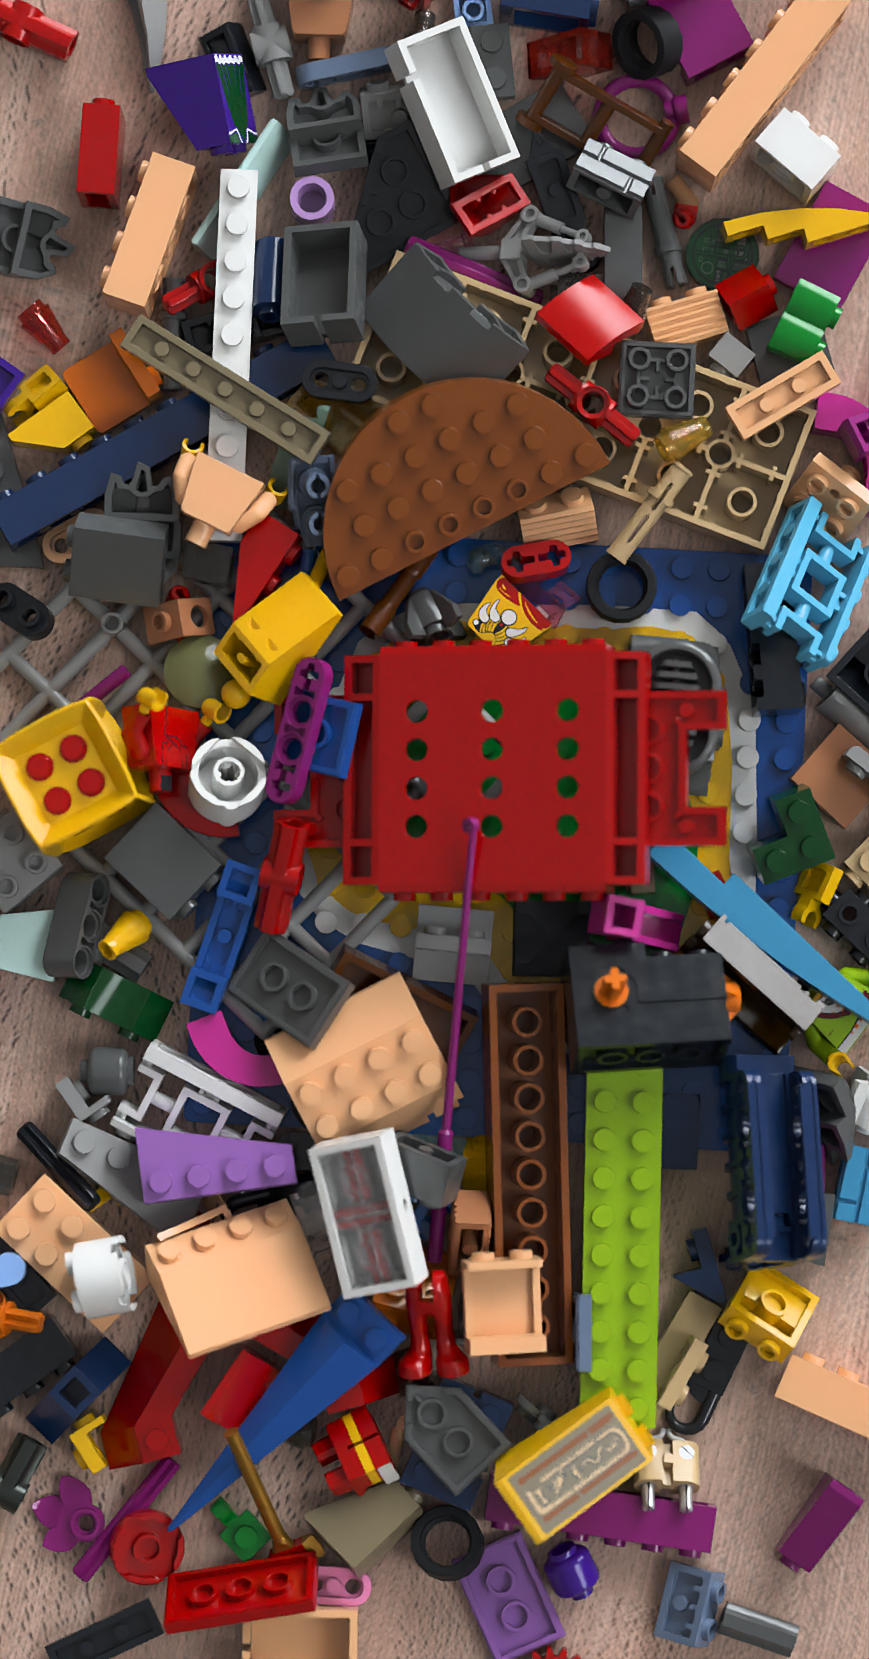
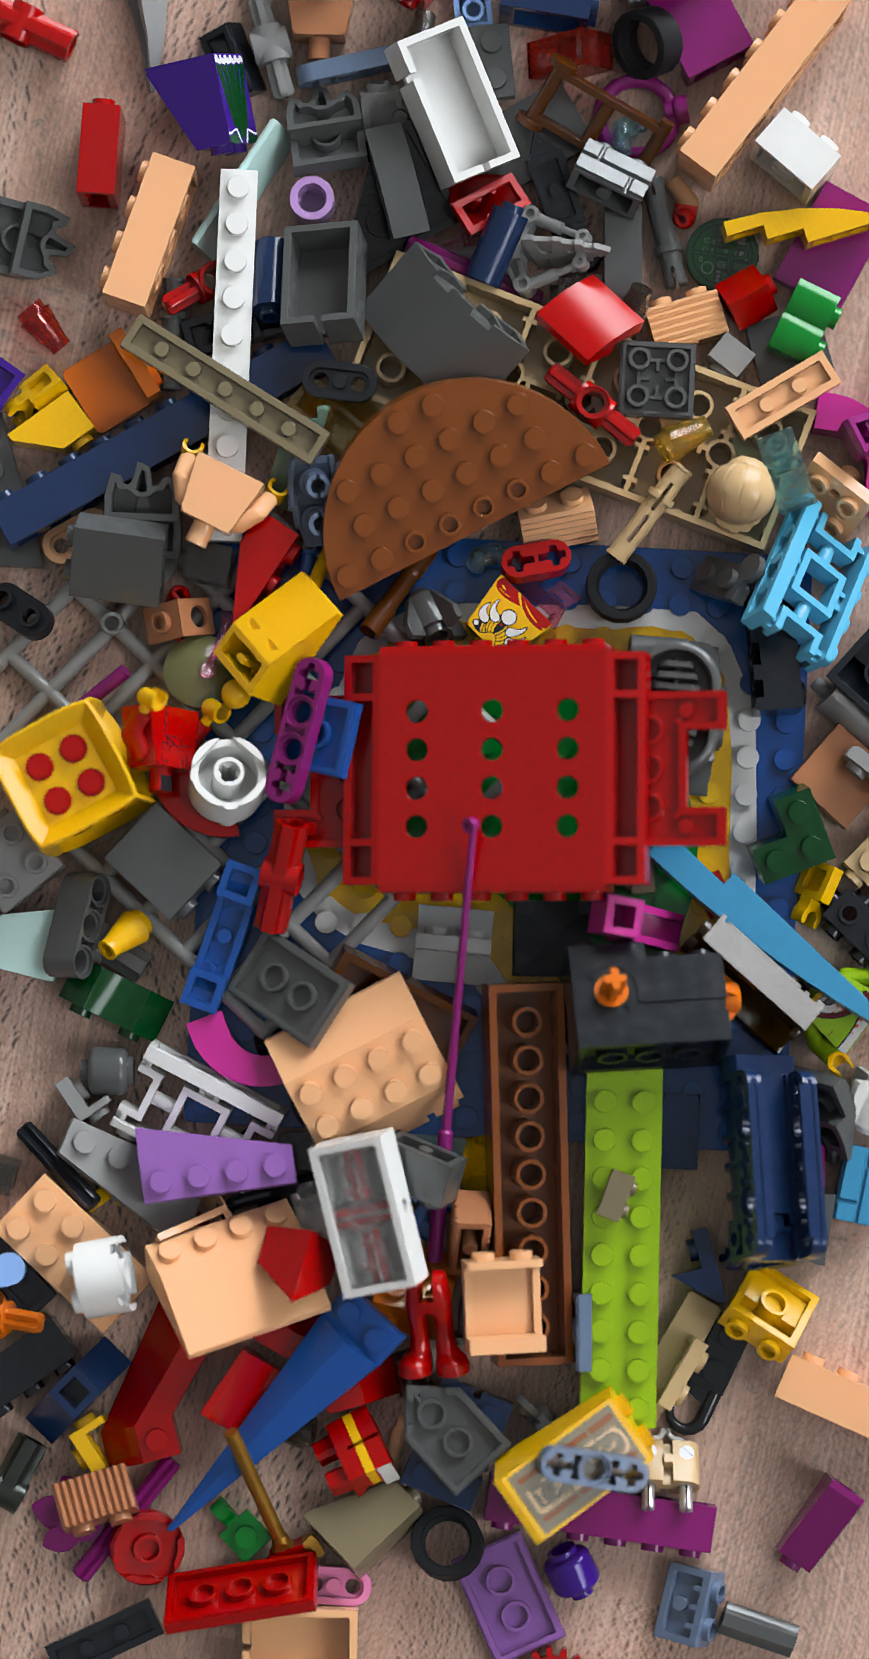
(95, 1500): none -> nougat brick
(209, 669): none -> clear pink hinge
(297, 1260): none -> red slope
(396, 180): none -> dark grey slope
(497, 244): none -> dark blue brick
(616, 1194): none -> dark tan piece
(621, 1462): none -> sand blue beam
(623, 132): none -> clear light blue arm
(728, 579): none -> dark grey hinge
(740, 494): none -> tan hair
(787, 469): none -> clear light blue slope

